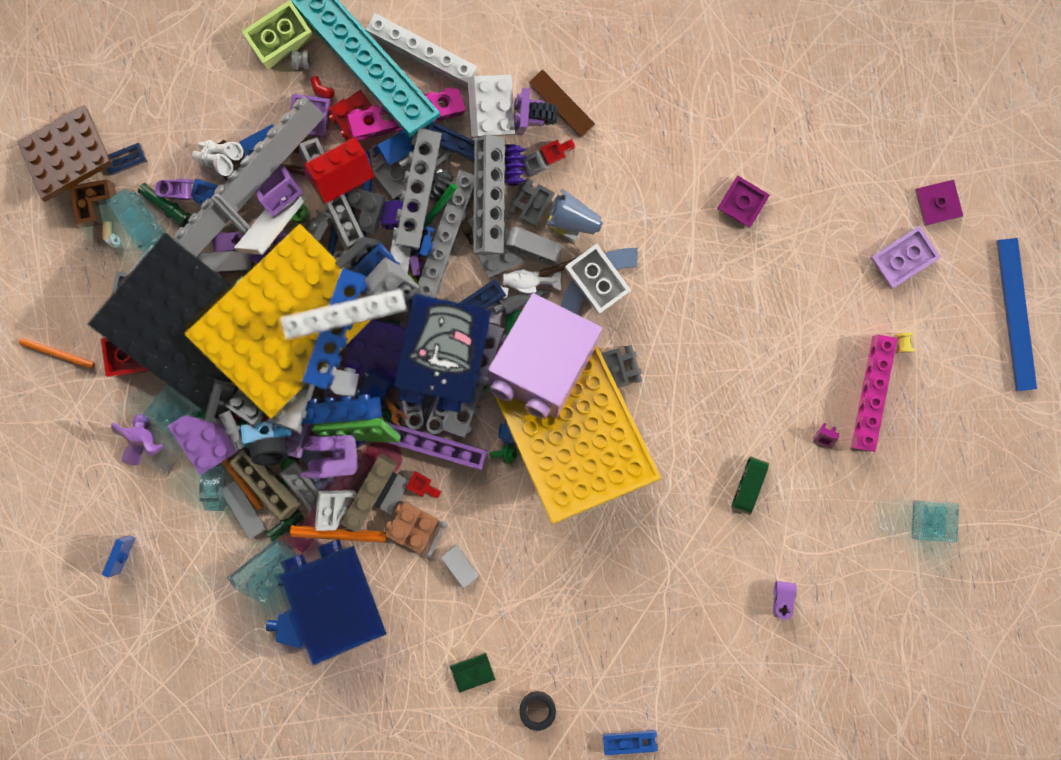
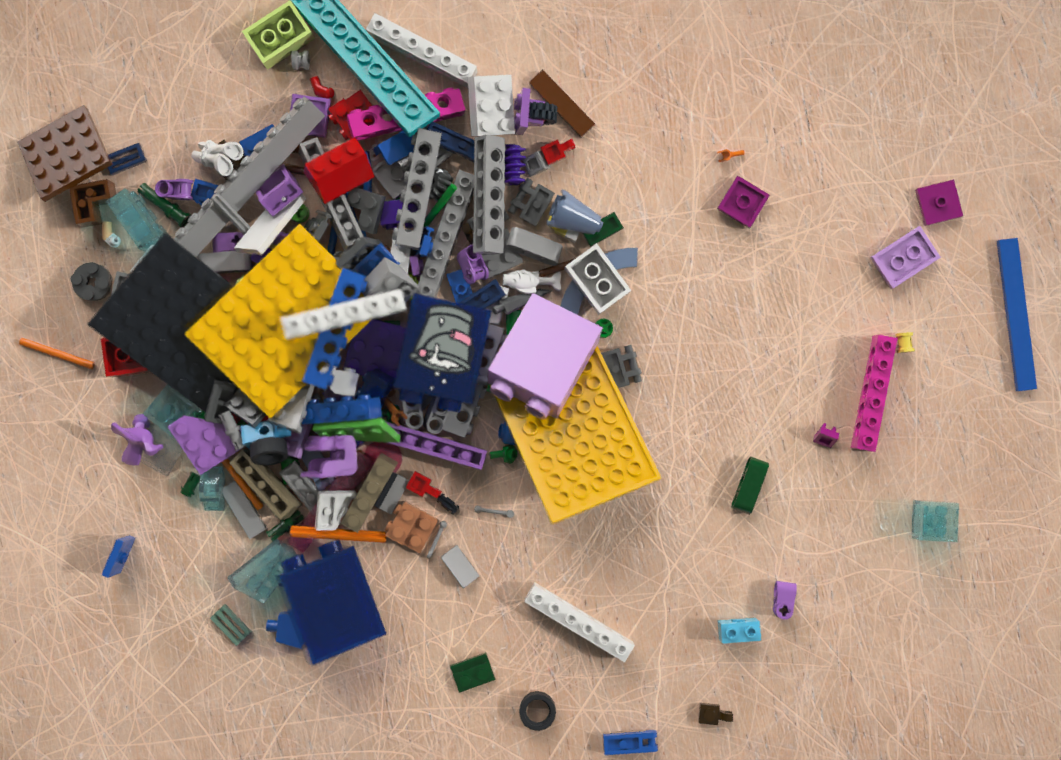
(102, 283): none -> dark grey plate
(190, 485): none -> dark green pin
(237, 620): none -> sand green tile
(448, 504): none -> black piece
(459, 286): none -> blue plate
(472, 265): none -> medium lavender piece
(509, 513): none -> light grey hinge
(579, 622): none -> white brick
(607, 327): none -> green wheel
(610, 226): none -> dark green plate
(711, 714): none -> dark brown plate
(727, 154): none -> orange hand
(739, 630): none -> medium azure brick

